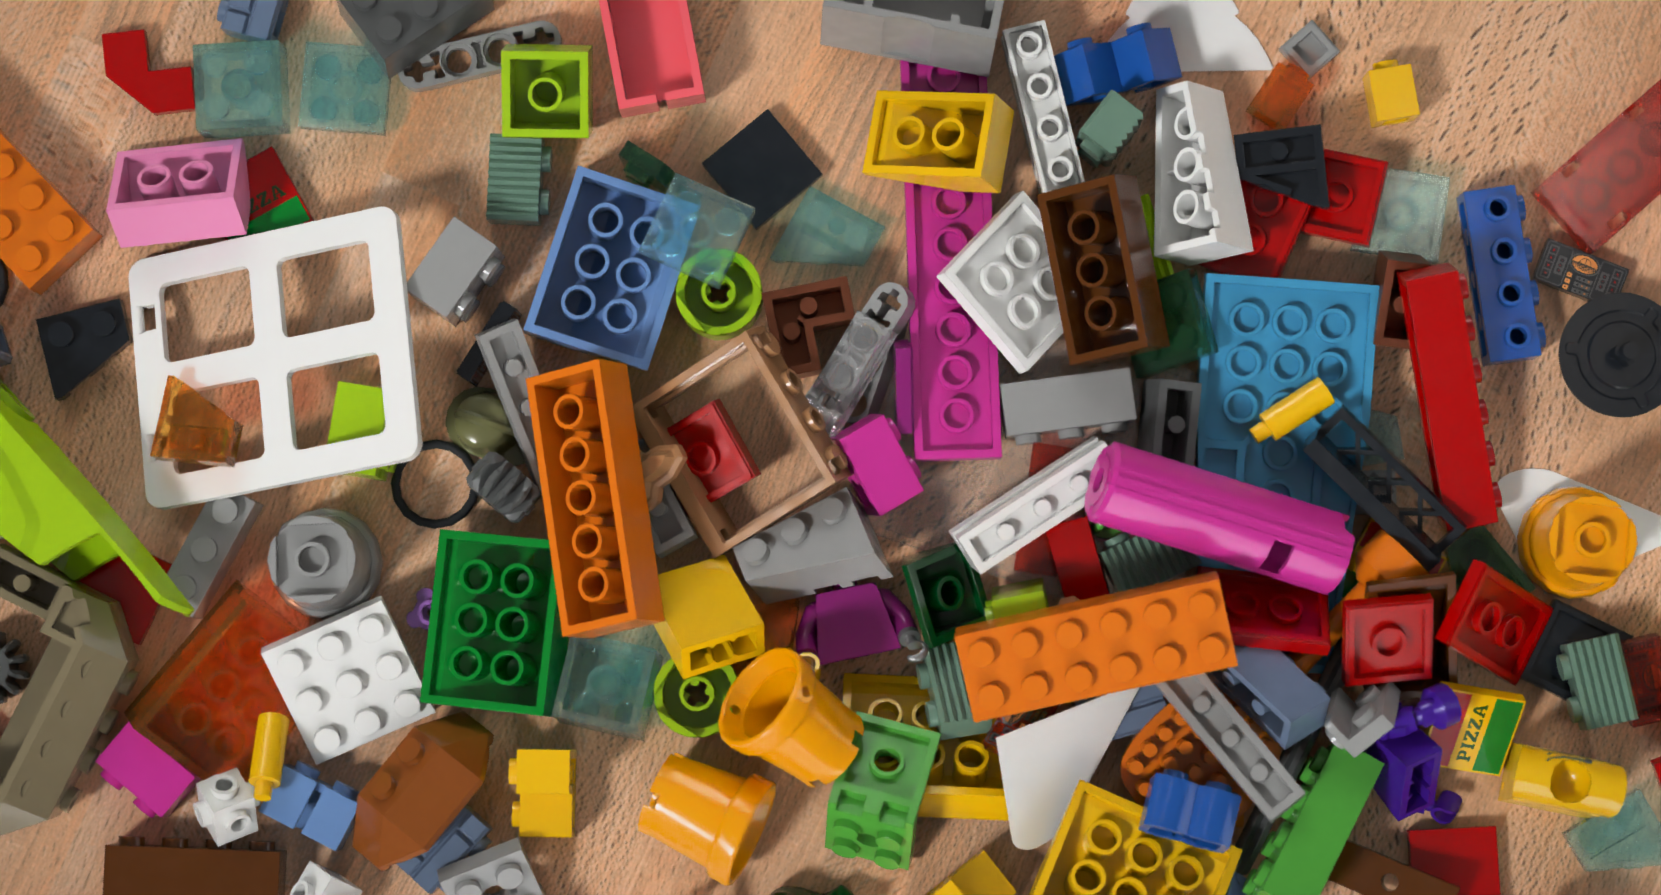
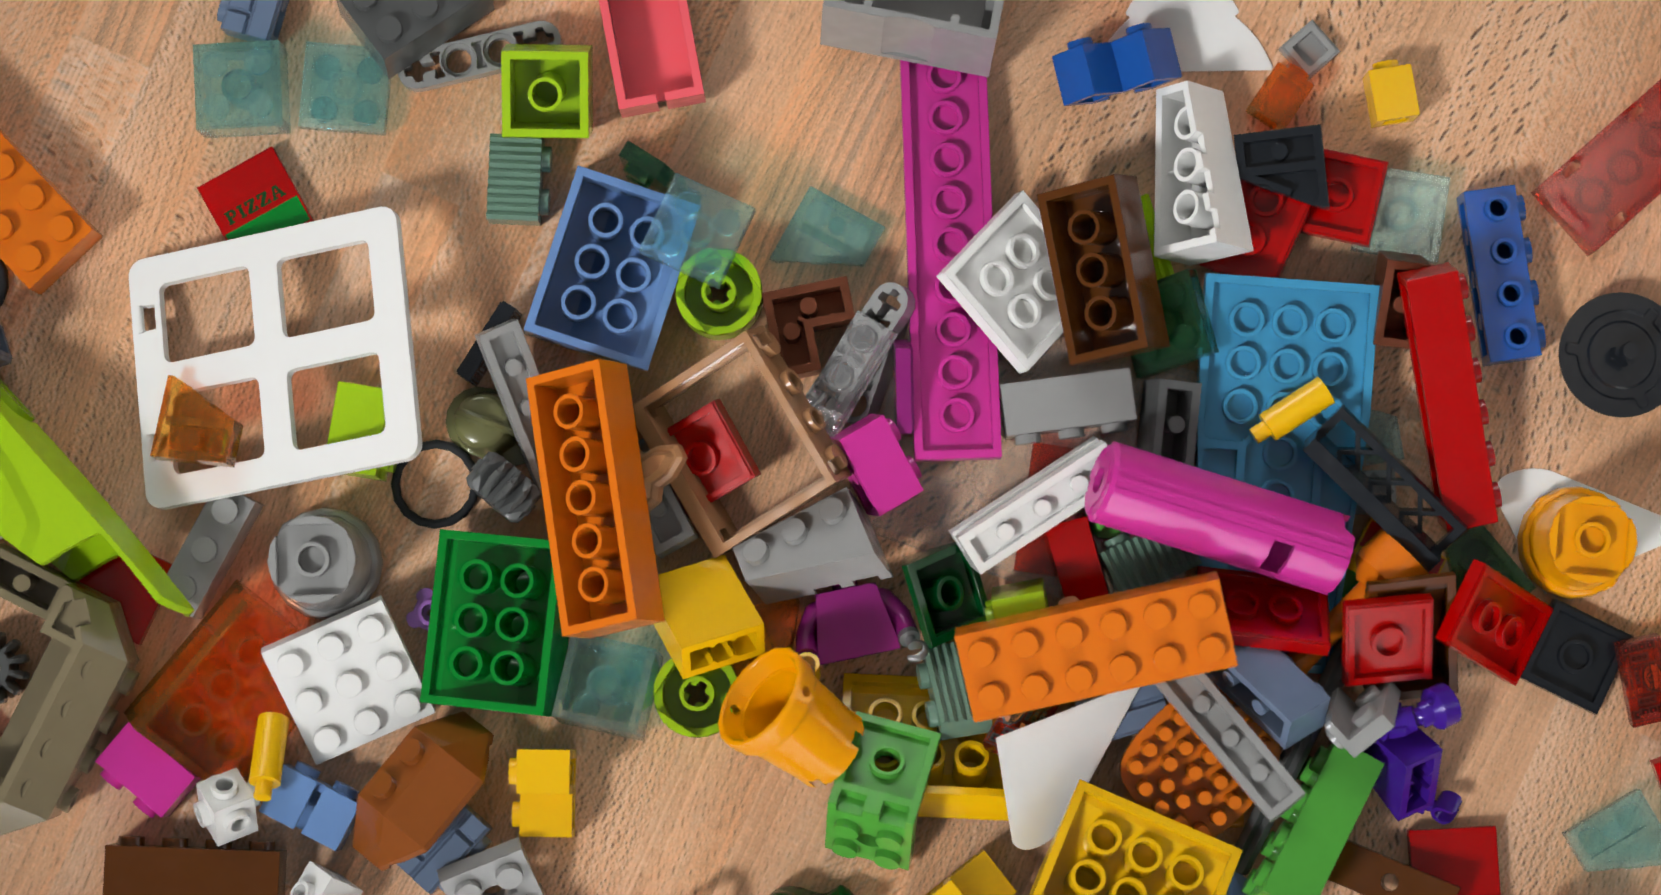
(81, 342): black wing -> none
(130, 69): red tile -> none
(180, 193): bright pink slope -> none
(456, 272): light grey brick -> none
(708, 814): light orange piece -> none
(762, 168): black tile -> none
(940, 139): yellow slope -> none
(1041, 106): white brick -> none
(1108, 130): sand green brick -> none
(1190, 811): blue brick -> none
(1485, 730): tile -> none
(1562, 782): yellow piece -> none
(1577, 272): tile -> none
(1597, 682): sand green brick -> none

